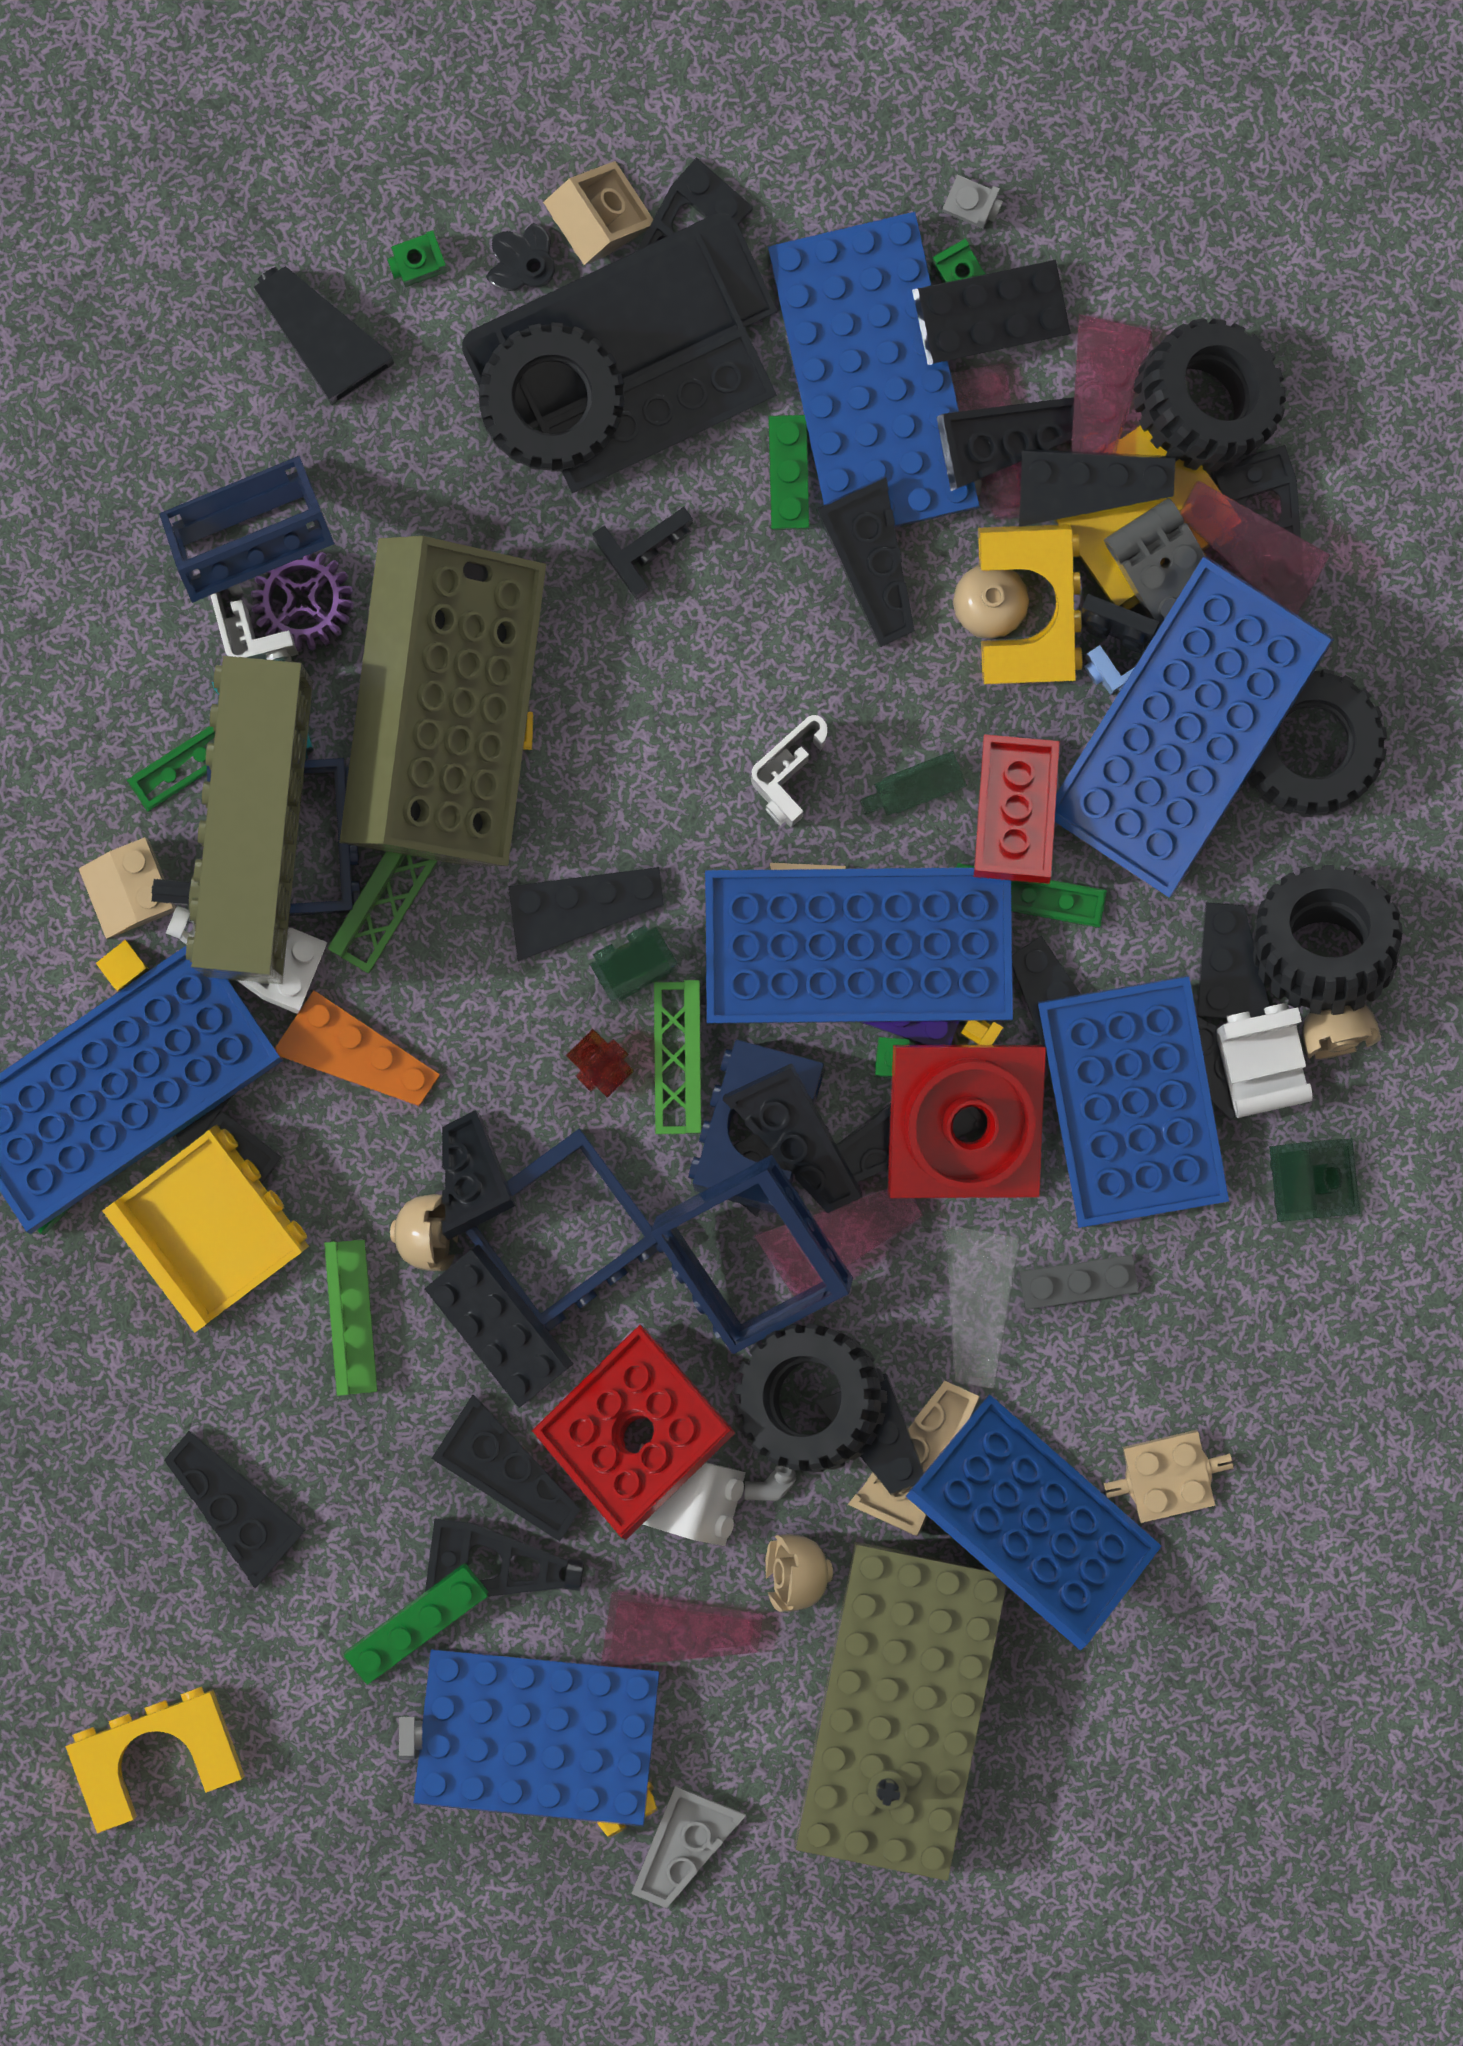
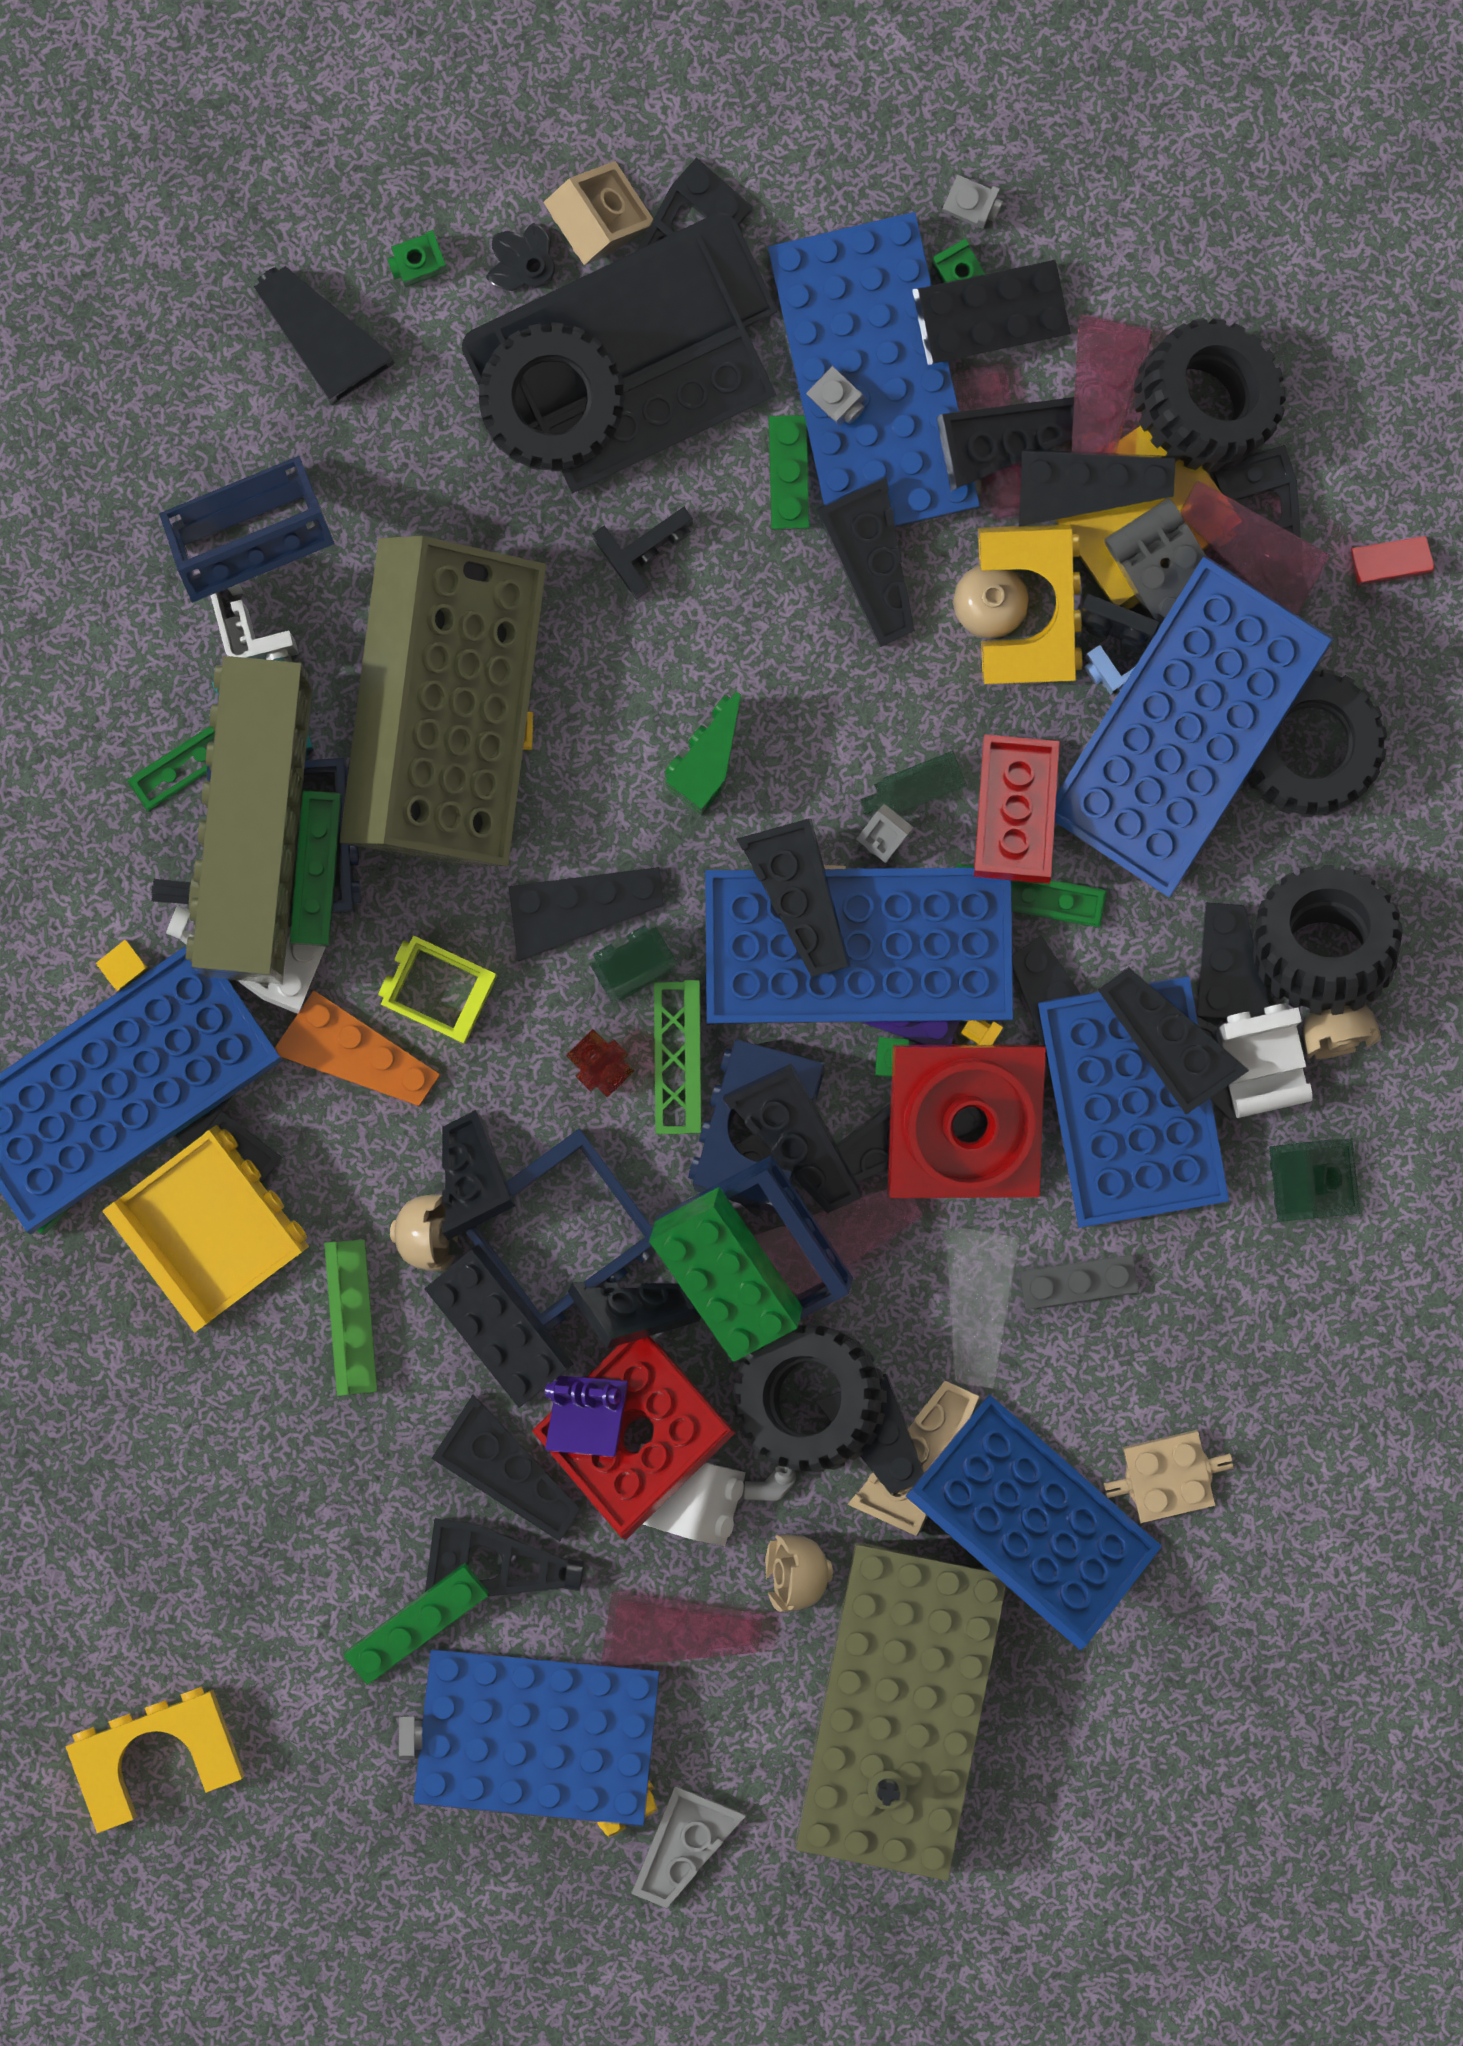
(122, 887): tan slope -> none
(240, 1513): black wing -> none
(314, 586): medium lavender gear -> none
(316, 868): none -> green plate
(369, 899): bright green fence -> none
(406, 957): none -> neon yellow window
(585, 1415): none -> dark purple hinge
(633, 1313): none -> black wing
(704, 769): none -> green slope
(726, 1274): none -> green brick
(781, 765): white piece -> none
(795, 879): none -> black wing
(837, 397): none -> light grey bracket
(884, 833): none -> light grey bracket
(1176, 1048): none -> black wing
(1392, 560): none -> slope

